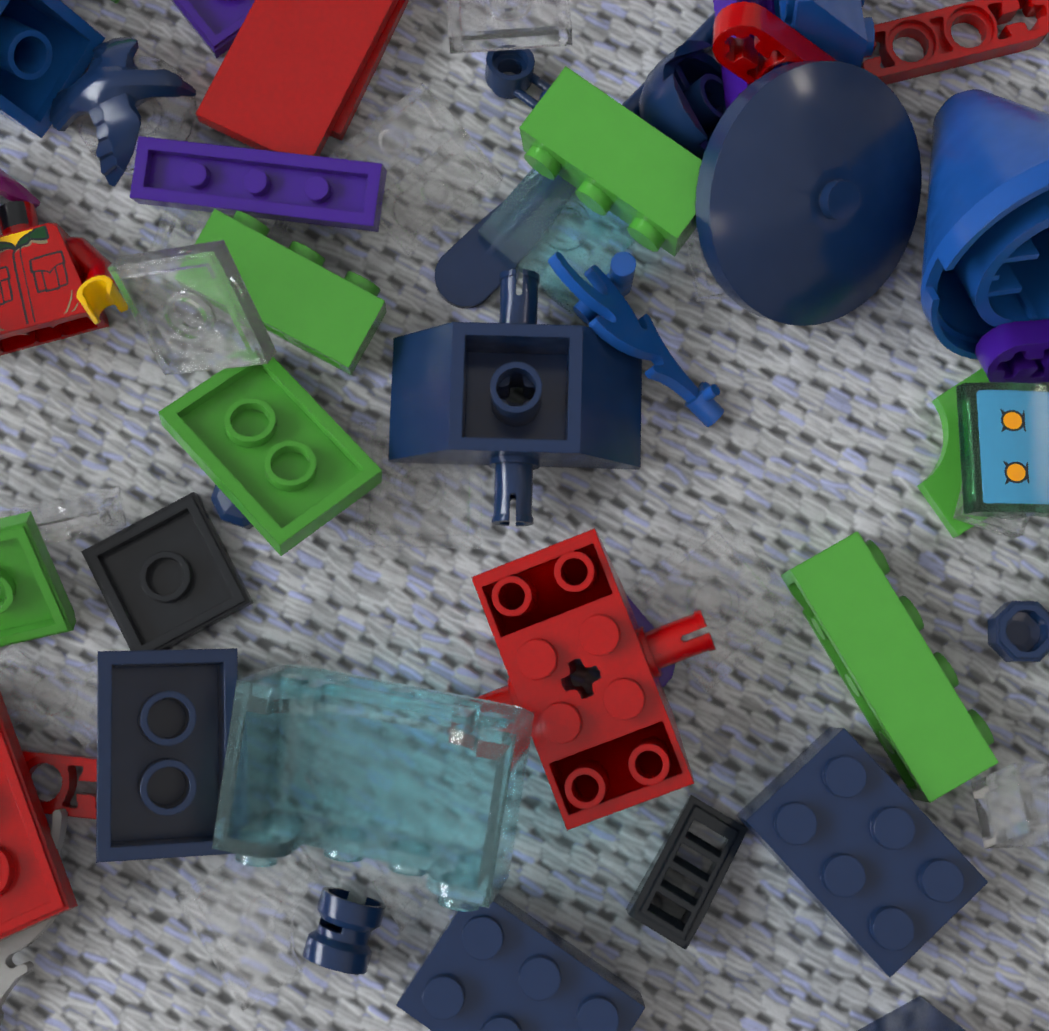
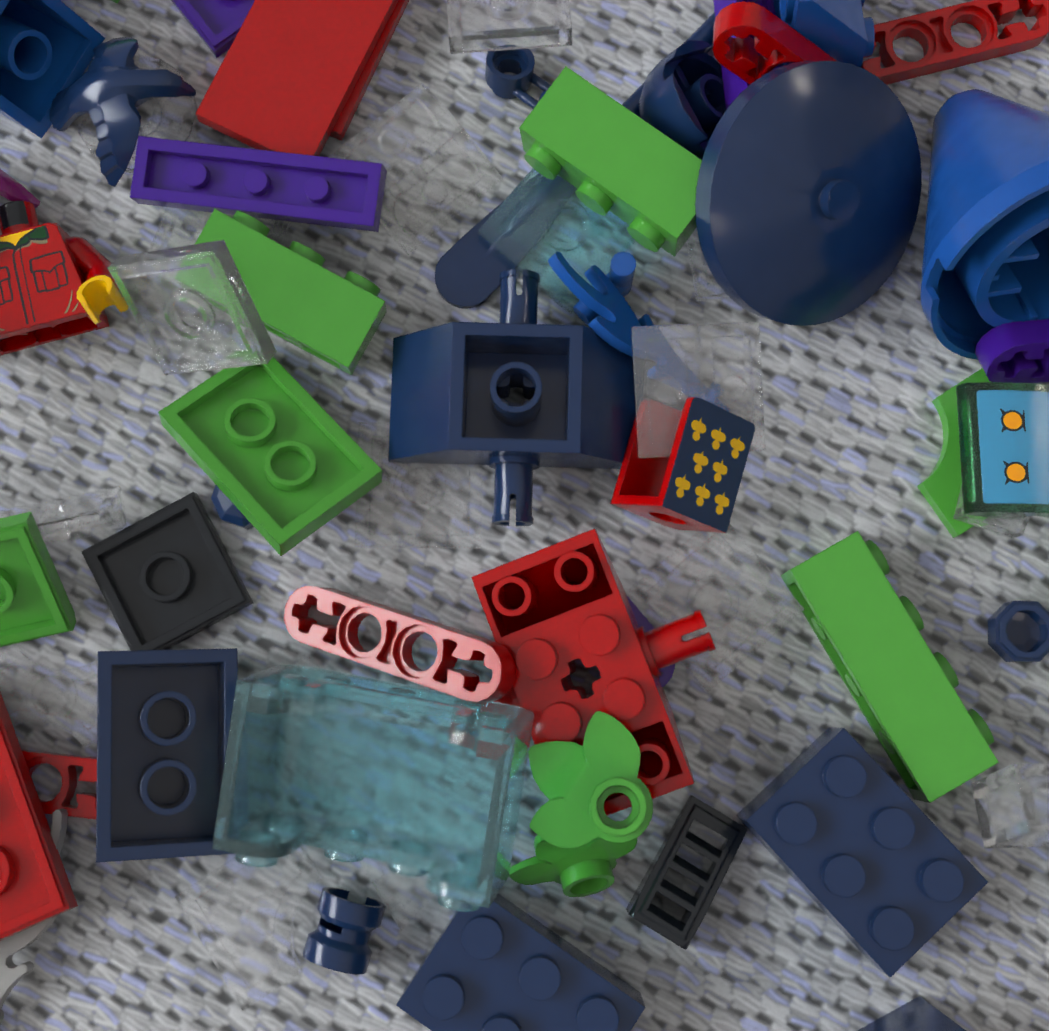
(395, 647): none -> beam
(578, 870): none -> bright green plate
(581, 779): none -> bright green plate
(694, 361): none -> clear slope
(698, 480): none -> piece

